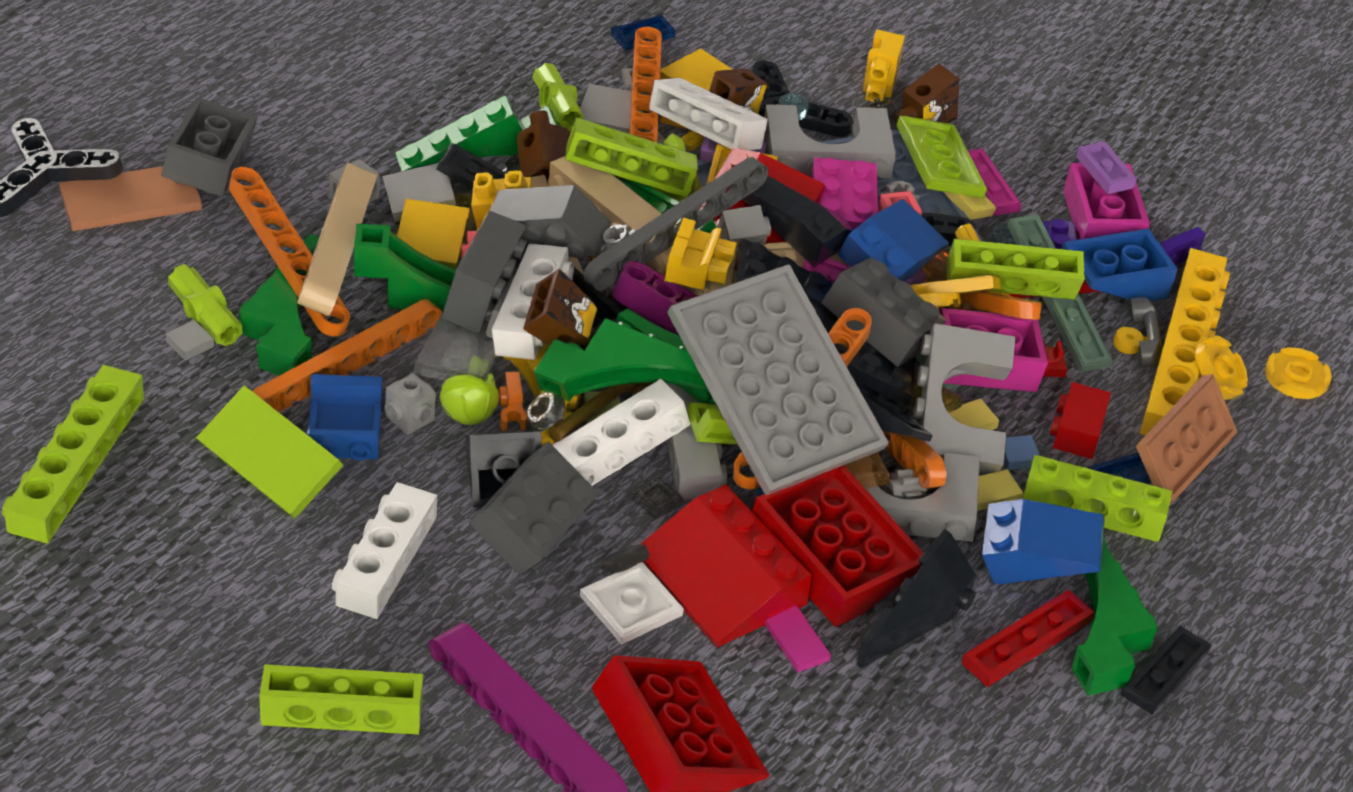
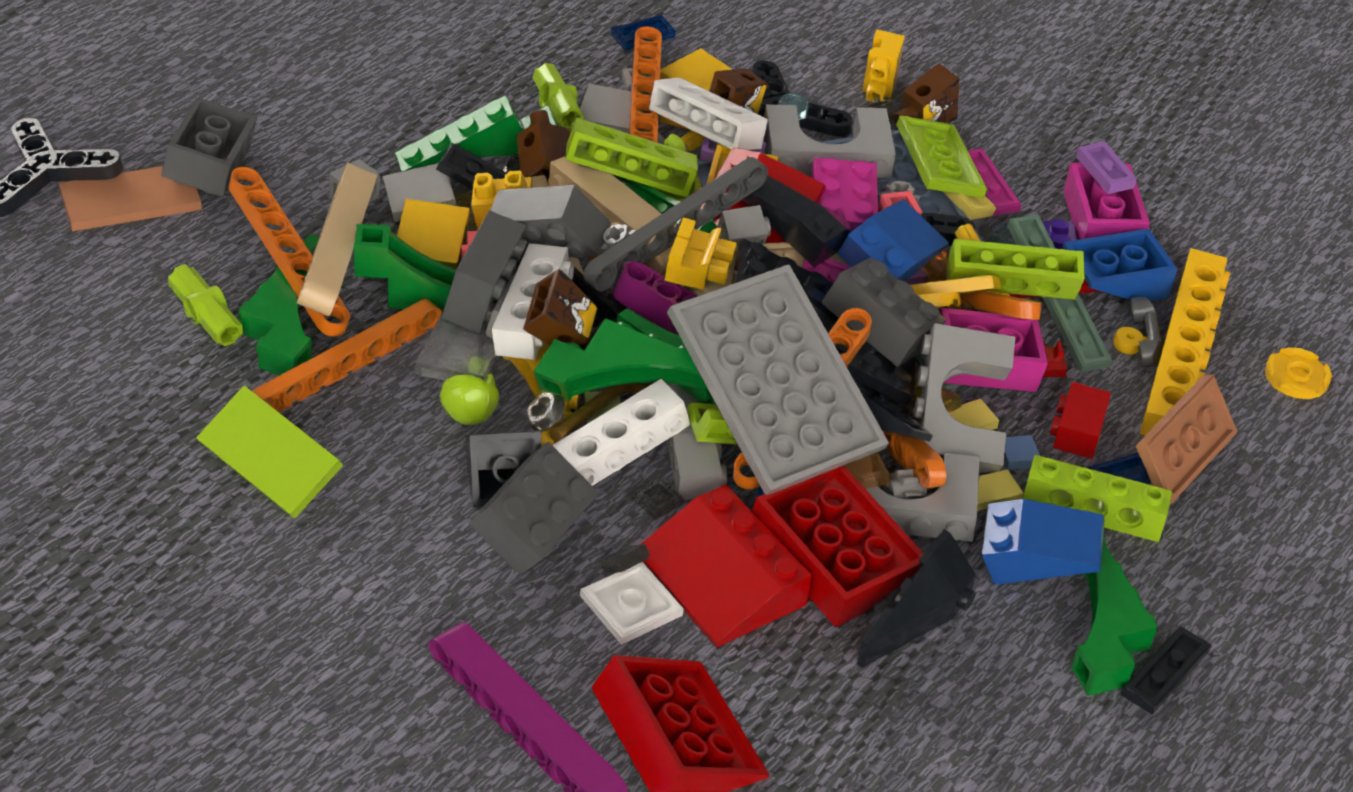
(73, 454): lime brick -> none
(189, 340): light grey tile -> none
(341, 699): lime brick -> none
(346, 415): blue panel -> none
(385, 550): white brick -> none
(410, 403): light grey brick -> none
(512, 398): orange plate -> none
(797, 639): dark pink tile -> none
(1027, 638): red plate -> none
(1179, 246): dark purple plate -> none
(1228, 368): yellow tile -> none

